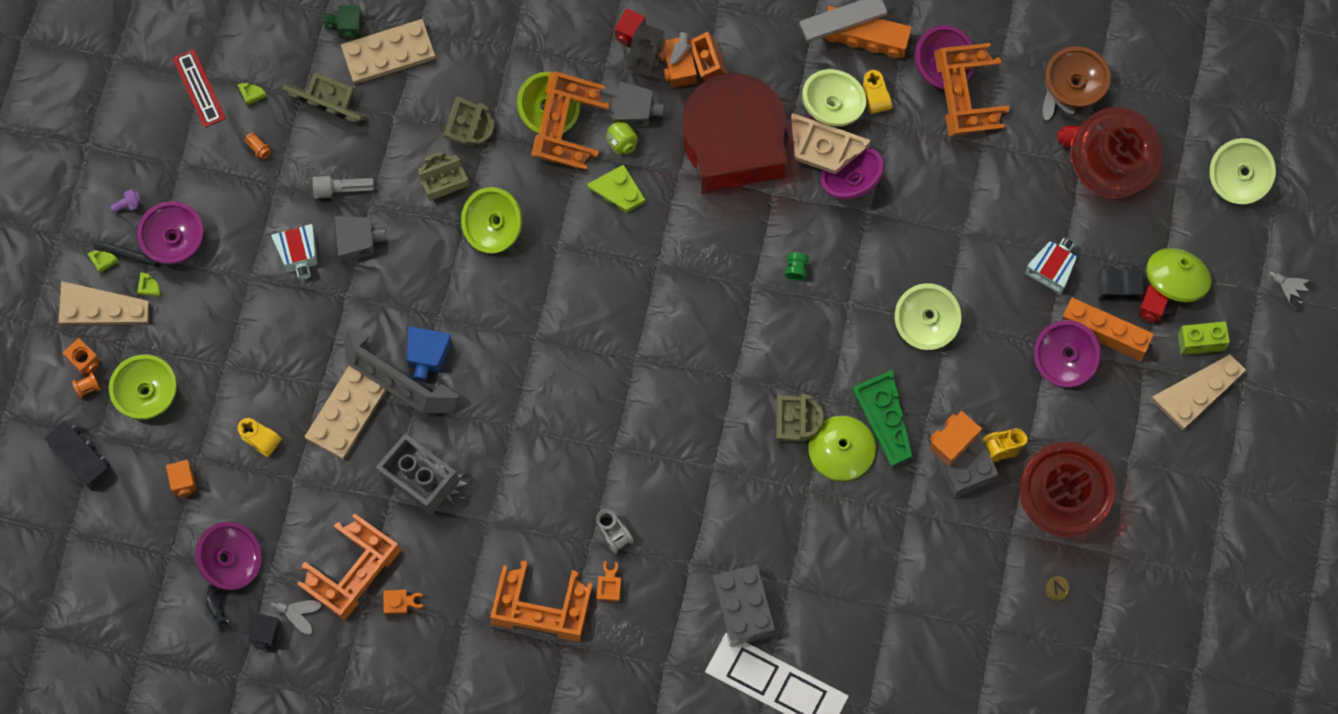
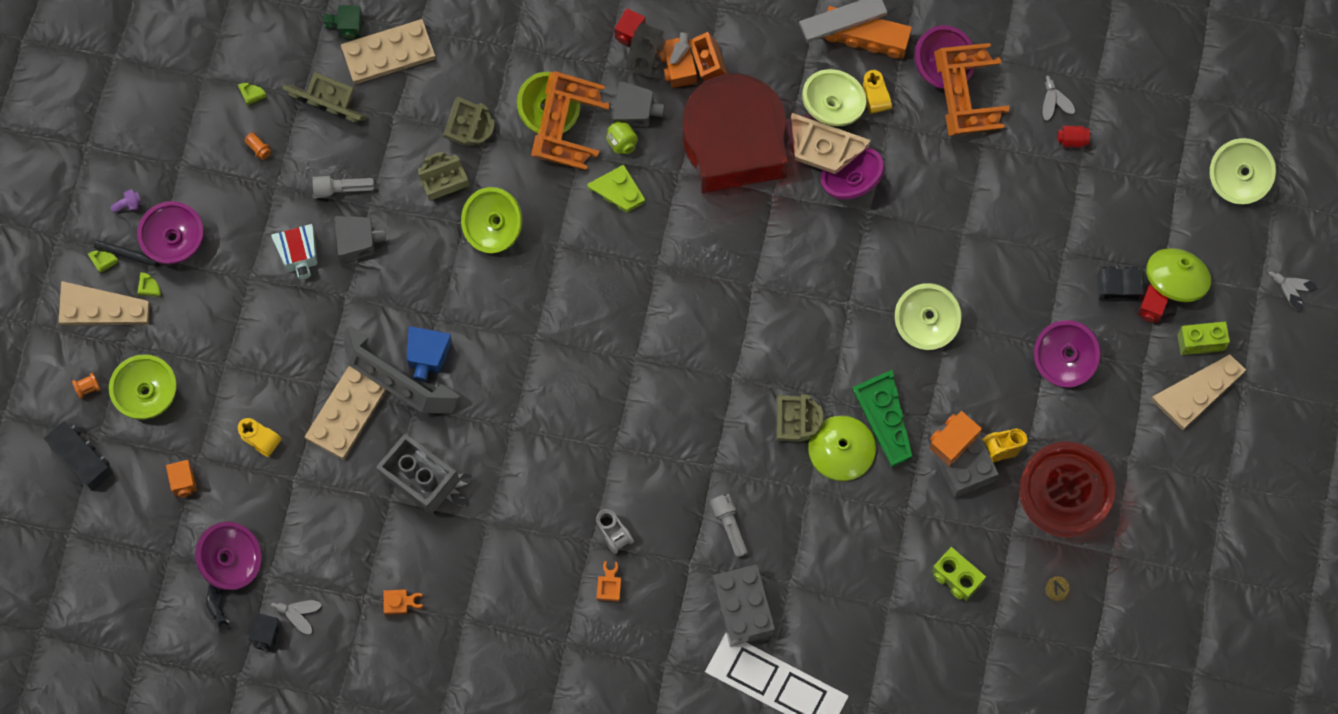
(76, 351): orange brick -> none
(199, 88): sticker -> none
(343, 598): orange wedge -> none
(510, 612): orange wedge -> none
(724, 510): none -> light grey piece
(796, 266): green wheel -> none
(963, 570): none -> lime brick
(1053, 265): torso -> none
(1081, 66): dark orange dish -> none
(1110, 329): orange brick -> none
(1120, 156): clear red wheel -> none

